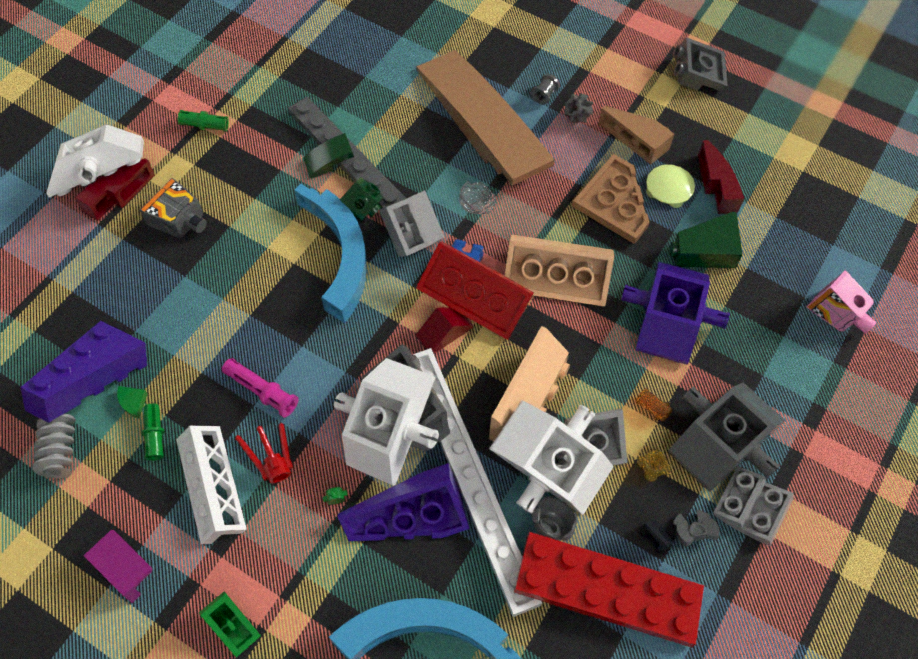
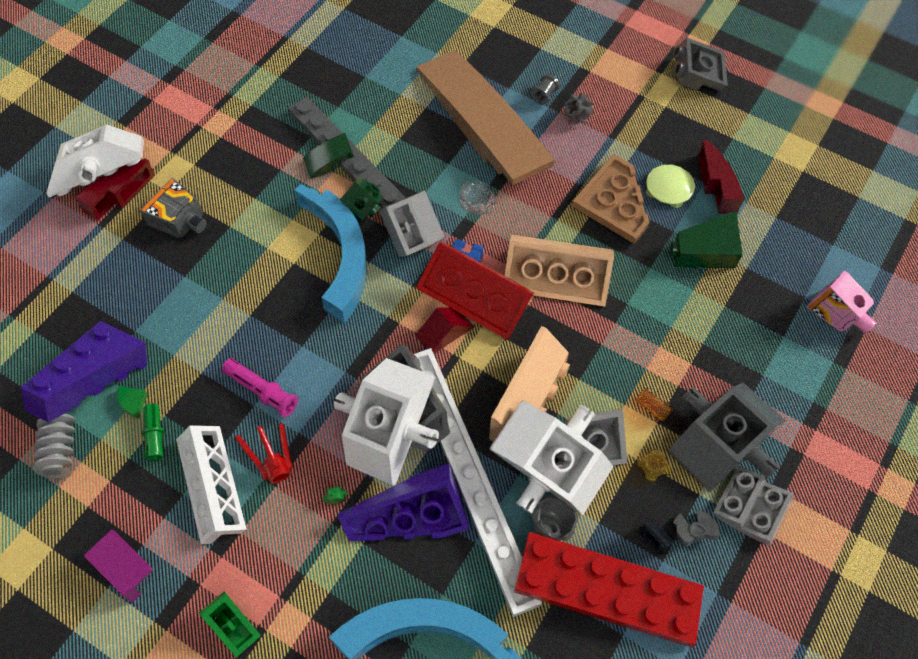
(203, 120): green pin -> none
(639, 133): medium nougat slope -> none
(673, 312): dark purple slope -> none

